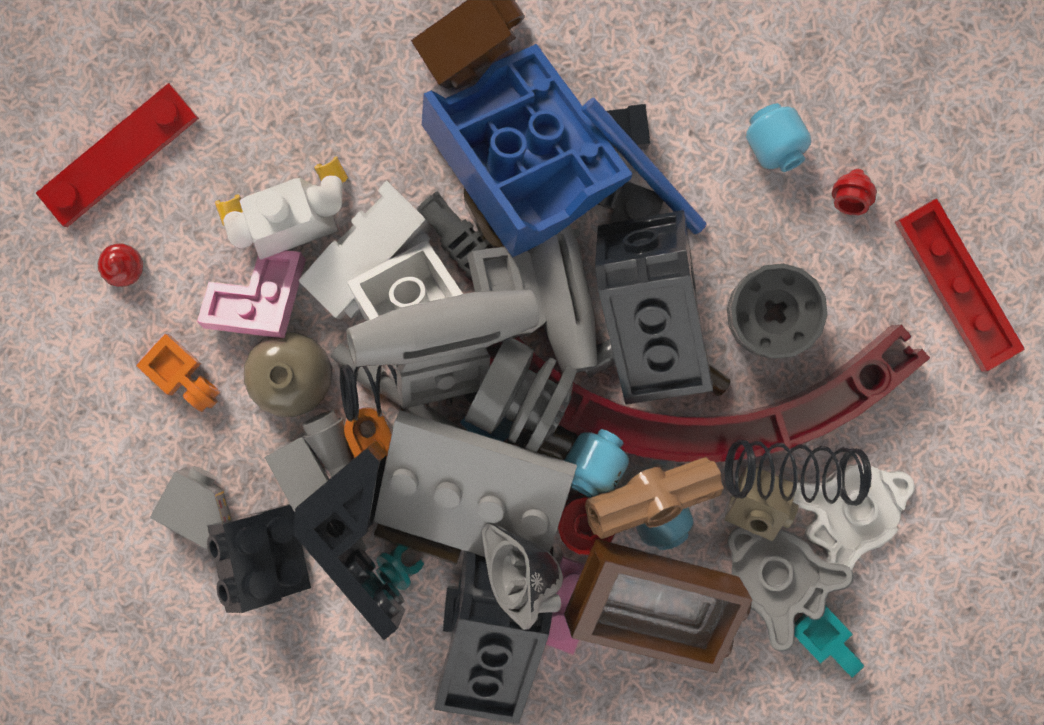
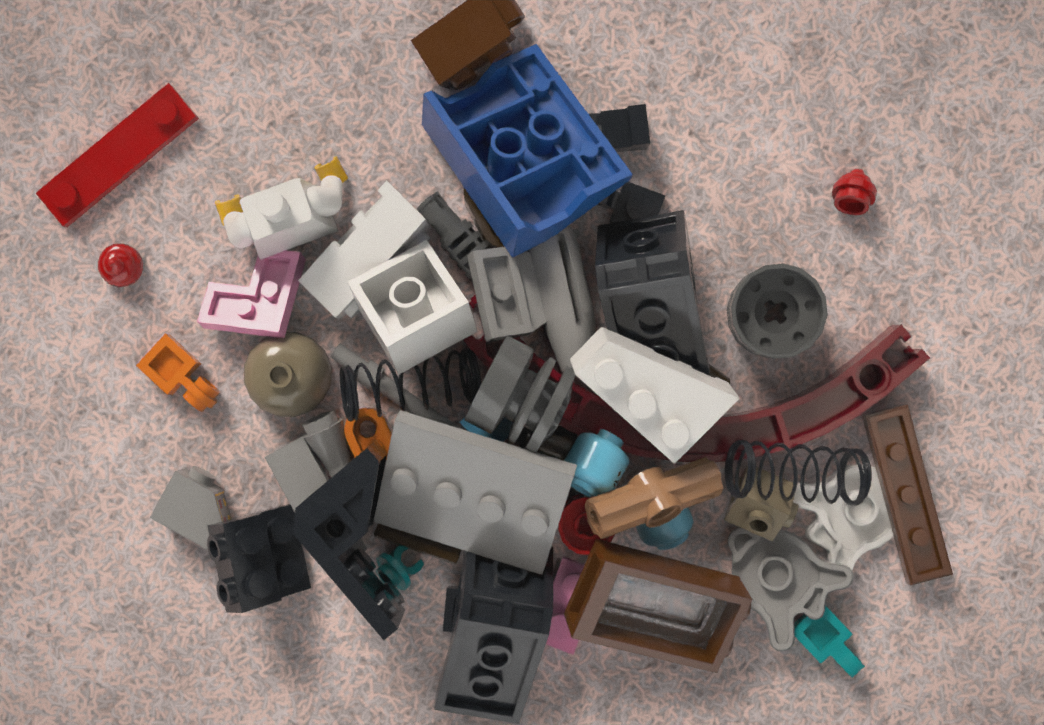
(442, 341): light grey plate -> none
(521, 575): light grey hat -> none
(642, 164): blue bar -> none
(652, 392): none -> white wedge
(778, 137): medium azure head -> none
(907, 494): none -> reddish brown tile
(959, 285): red plate -> none

